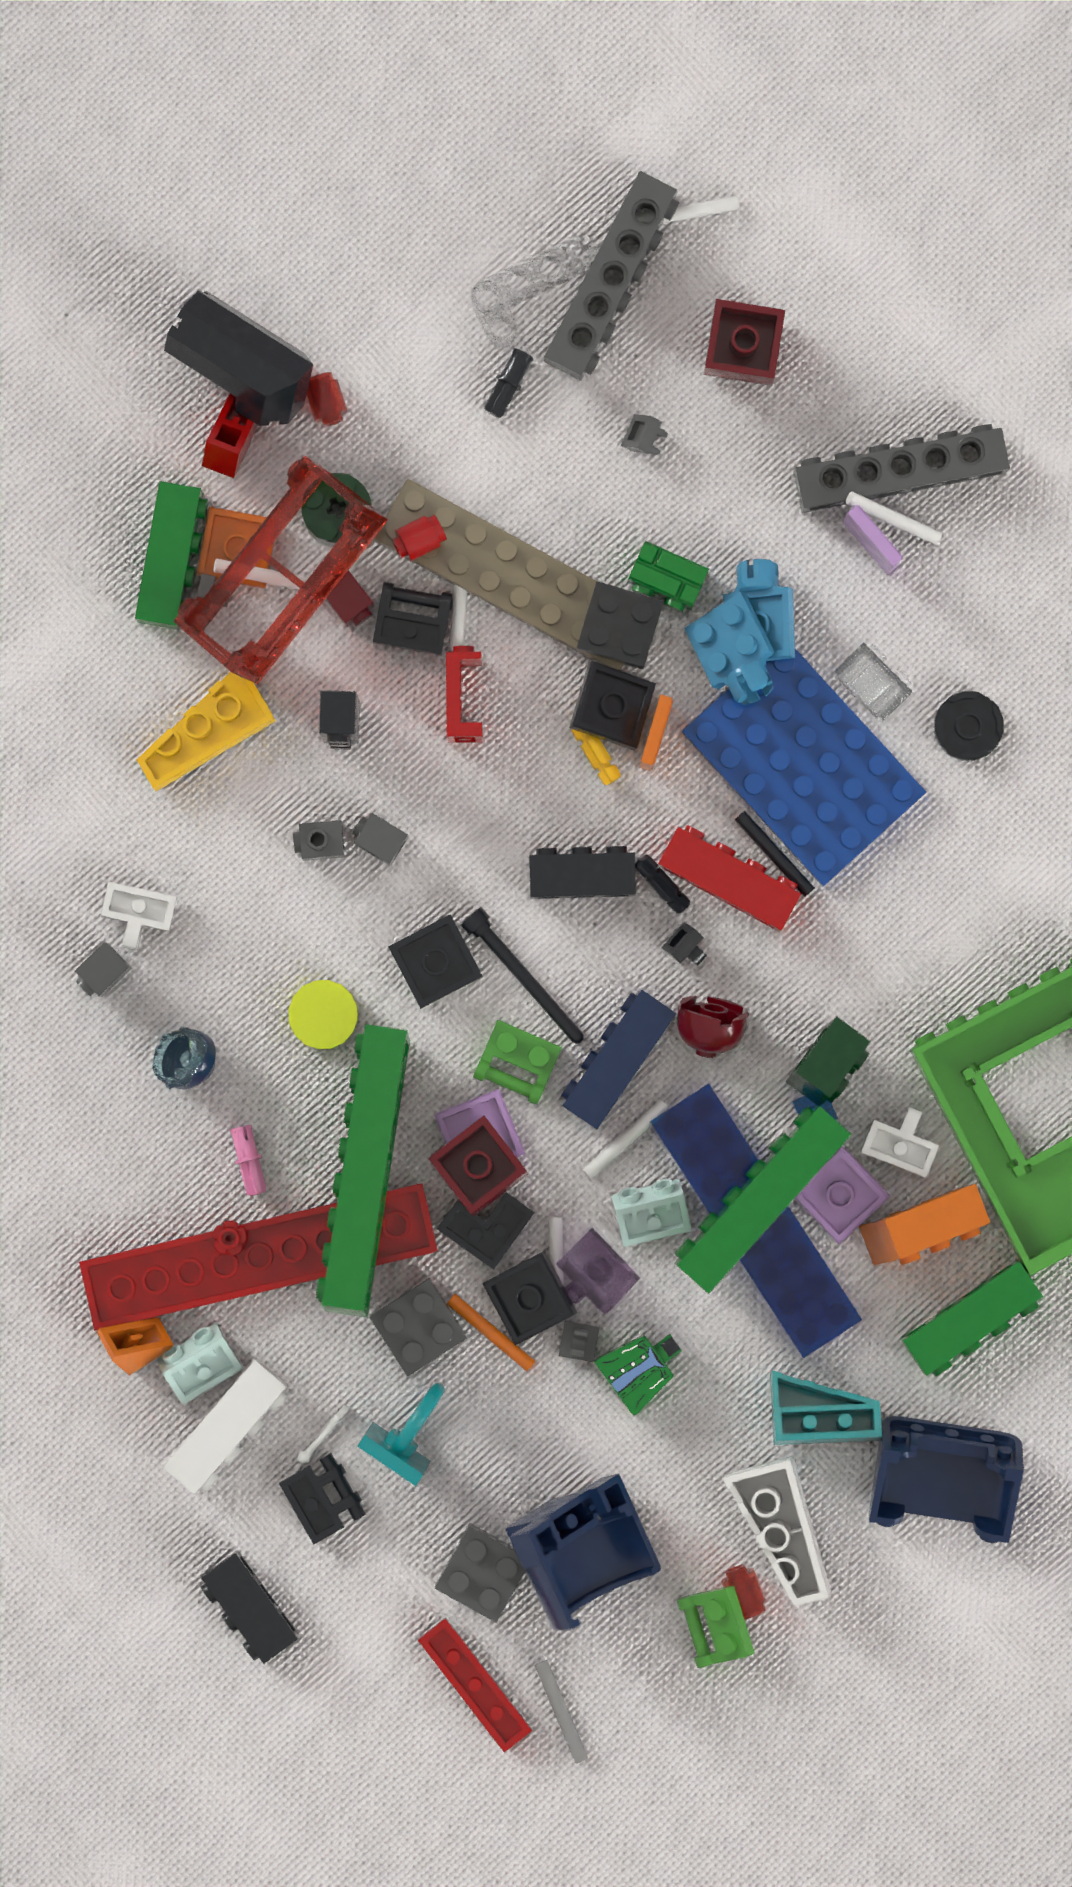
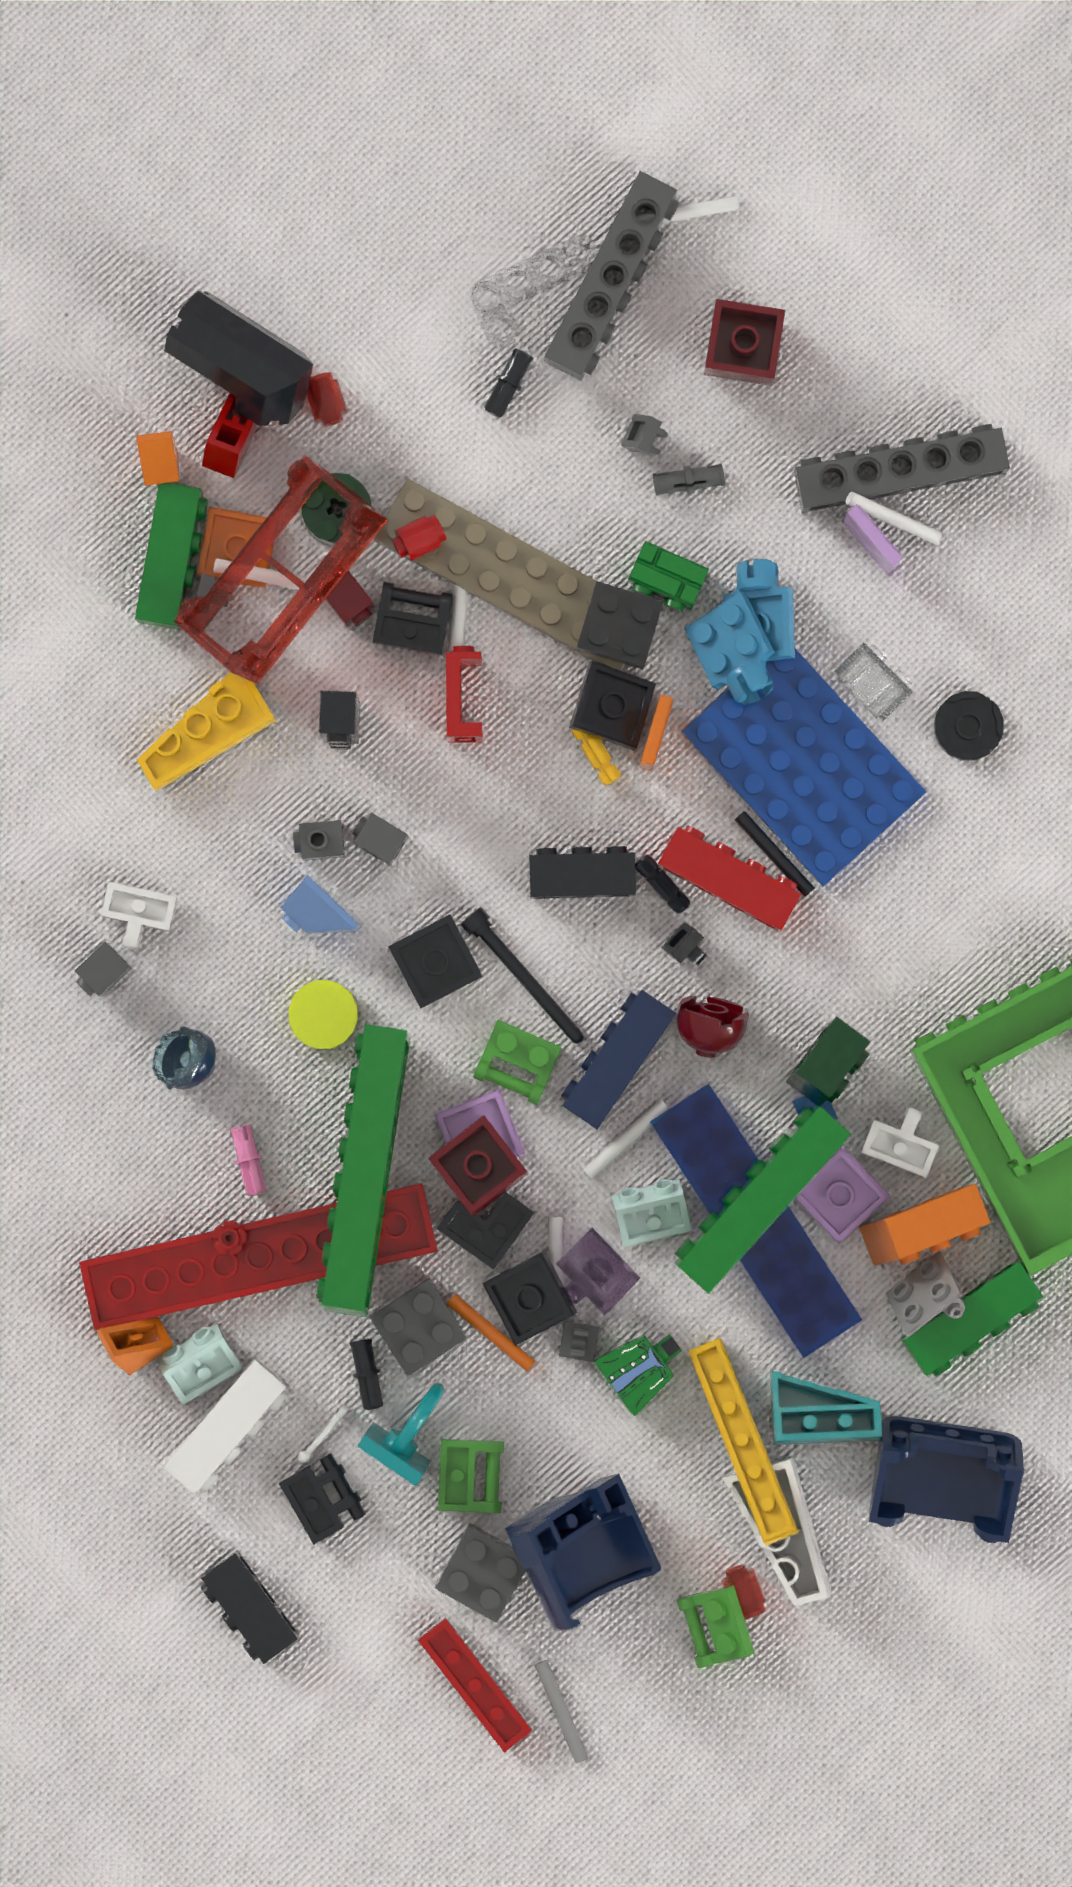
(158, 458): none -> orange slope
(316, 911): none -> medium blue slope
(367, 1374): none -> black axle
(458, 1476): none -> bright green plate
(688, 479): none -> dark grey pin
(743, 1442): none -> yellow tile
(926, 1294): none -> light grey hinge

